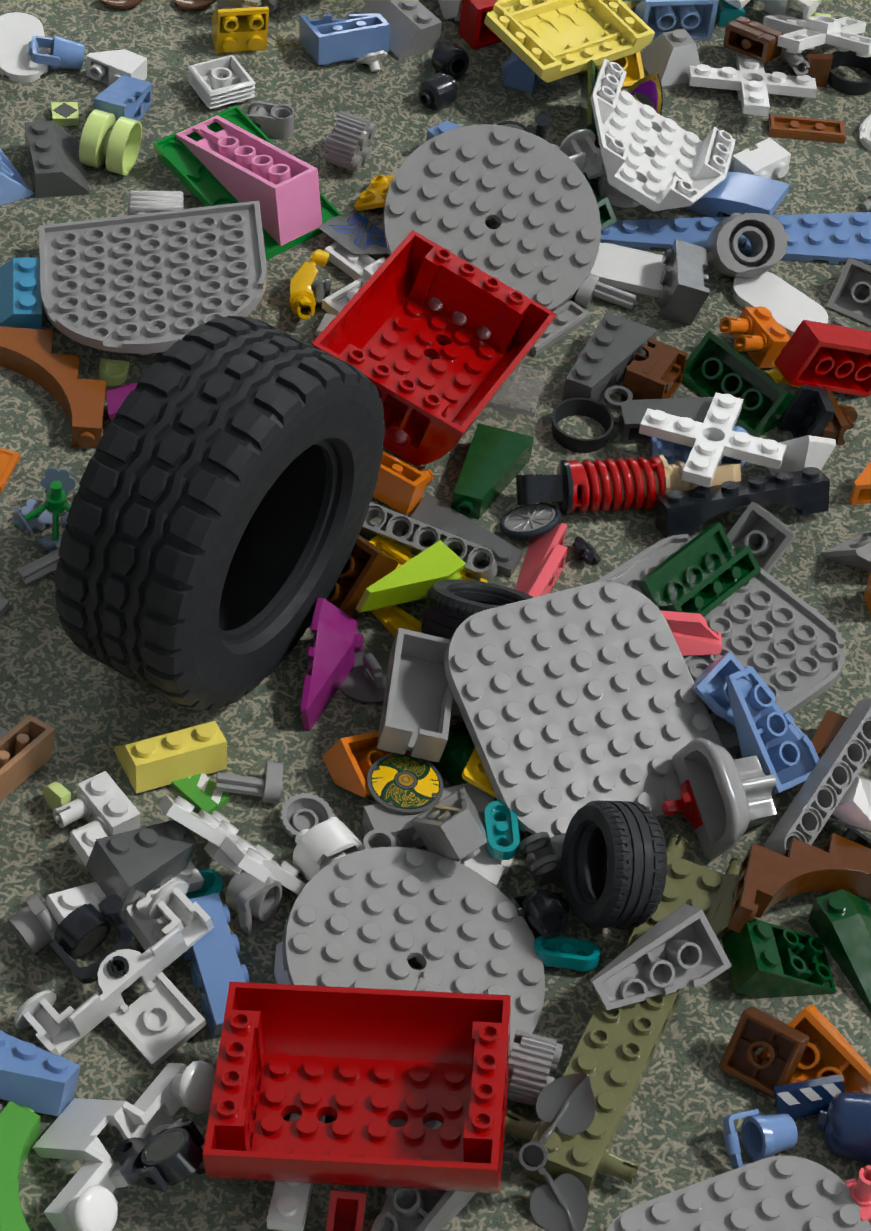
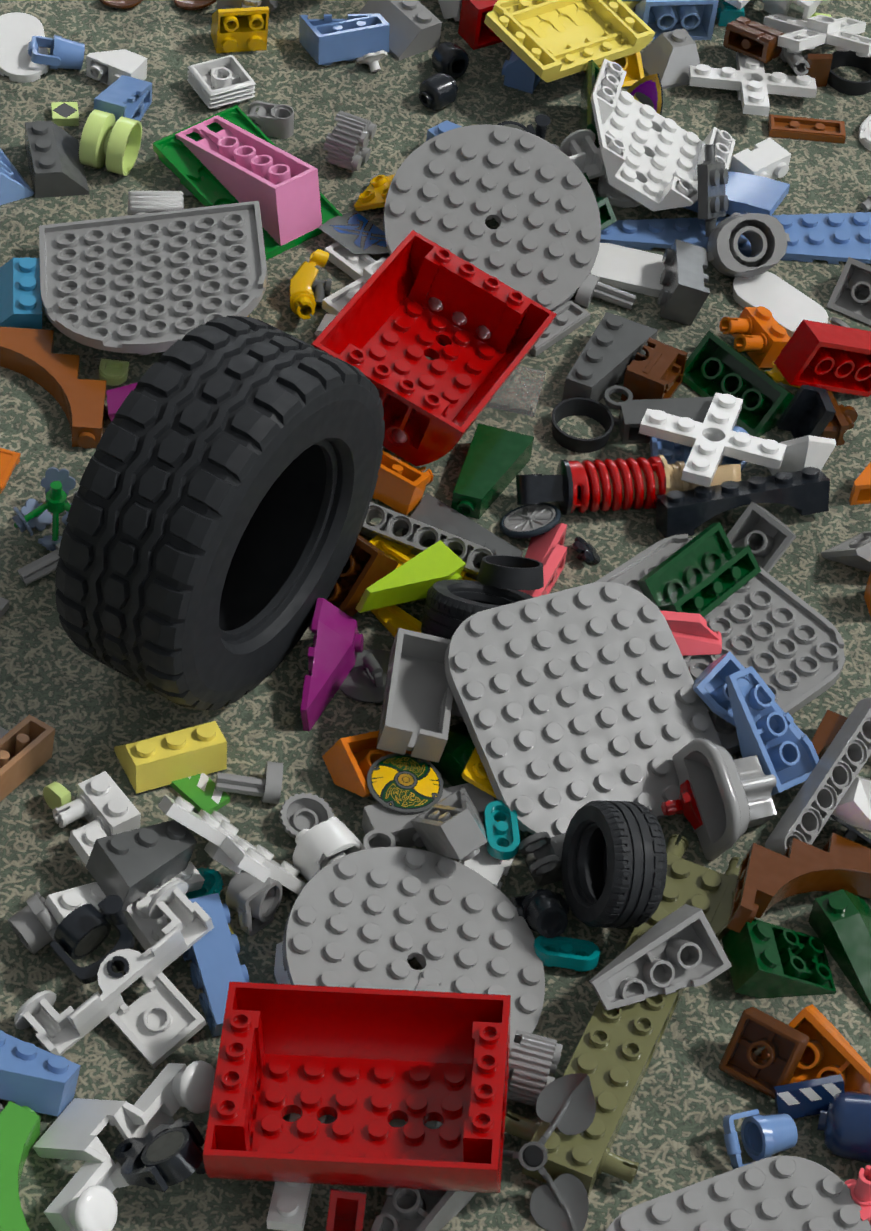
(511, 572): none -> black tyre
(711, 189): none -> dark grey plate

